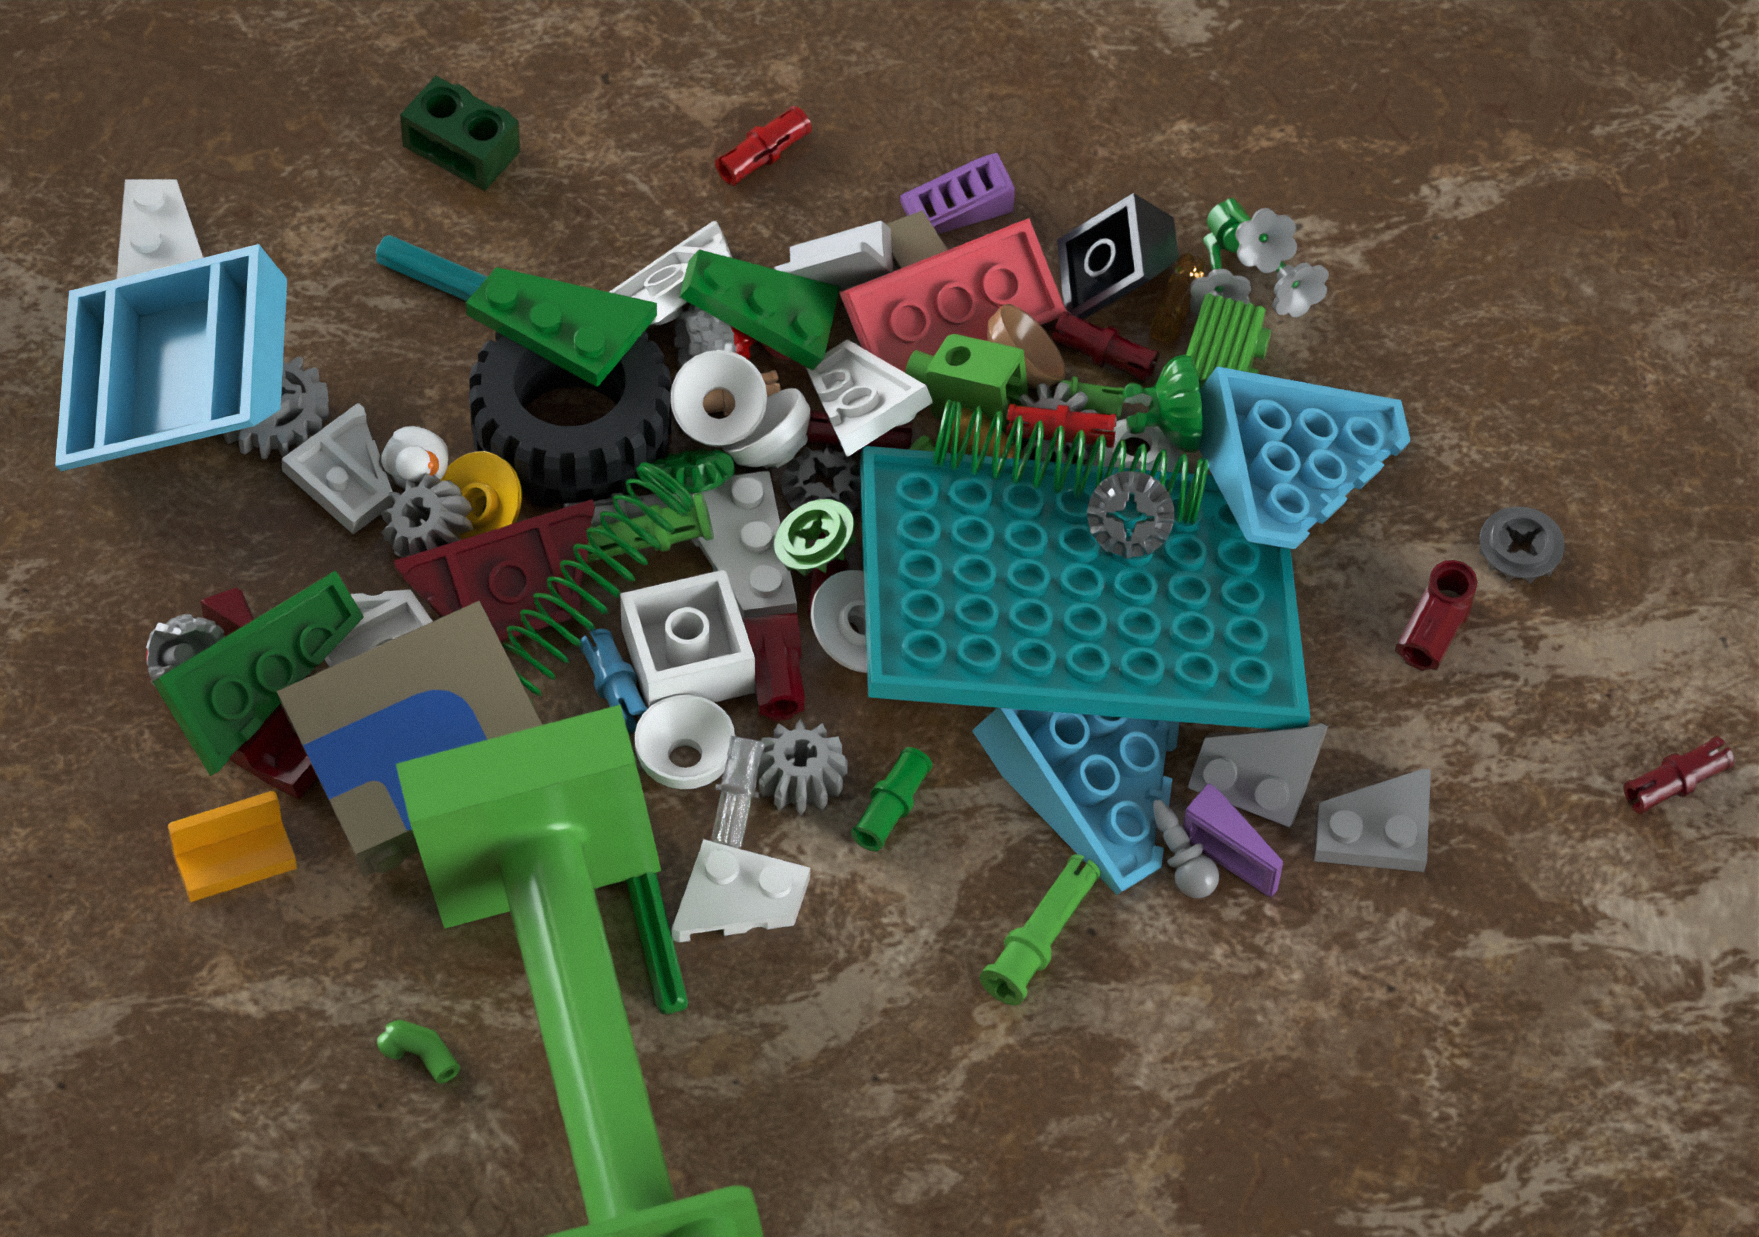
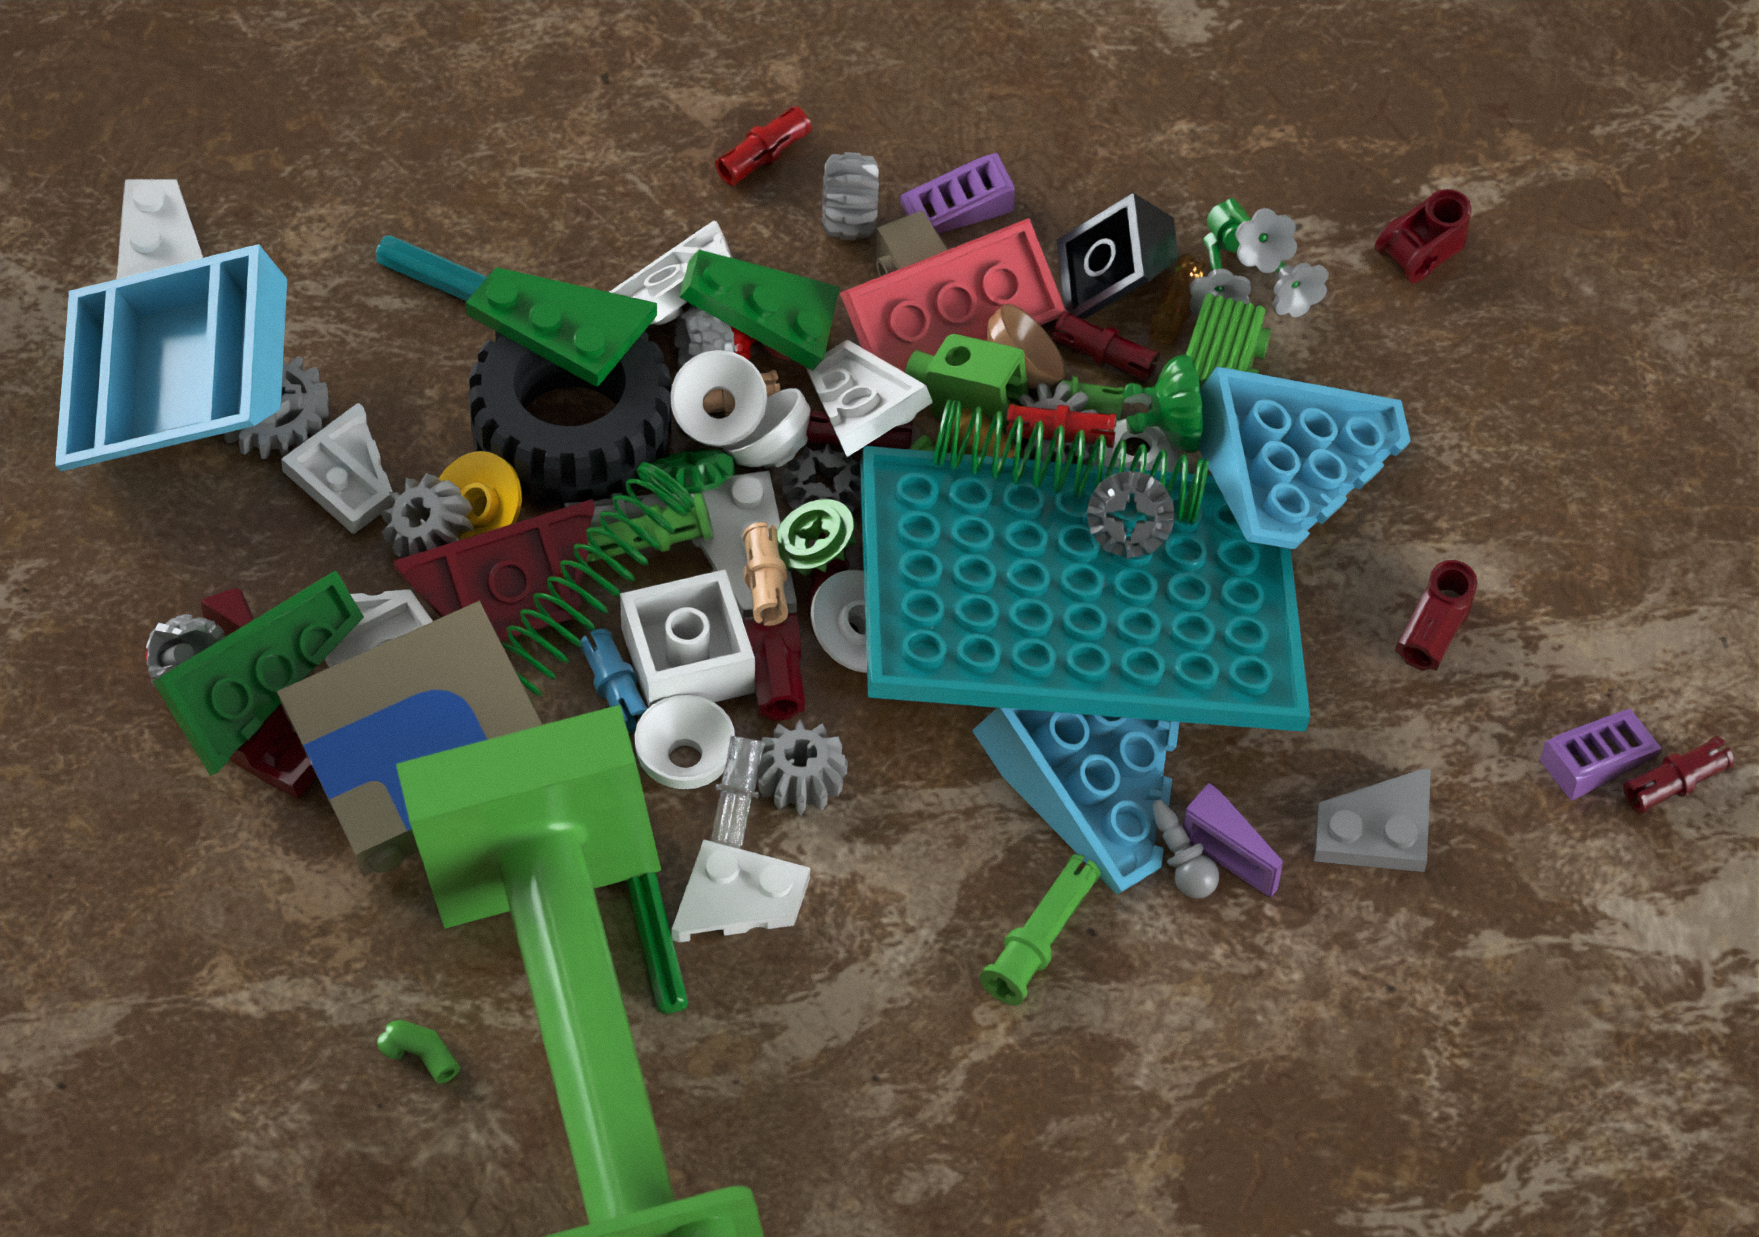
(231, 846): light orange panel -> none
(414, 453): white animal -> none
(460, 132): dark green brick -> none
(765, 574): none -> light nougat pin
(844, 257): light grey panel -> none
(850, 196): none -> light grey gear
(891, 799): green pin -> none
(1260, 768): light grey wing -> none
(1421, 236): none -> dark red piece
(1521, 525): flat silver gear -> none
(1578, 780): none -> medium lavender slope

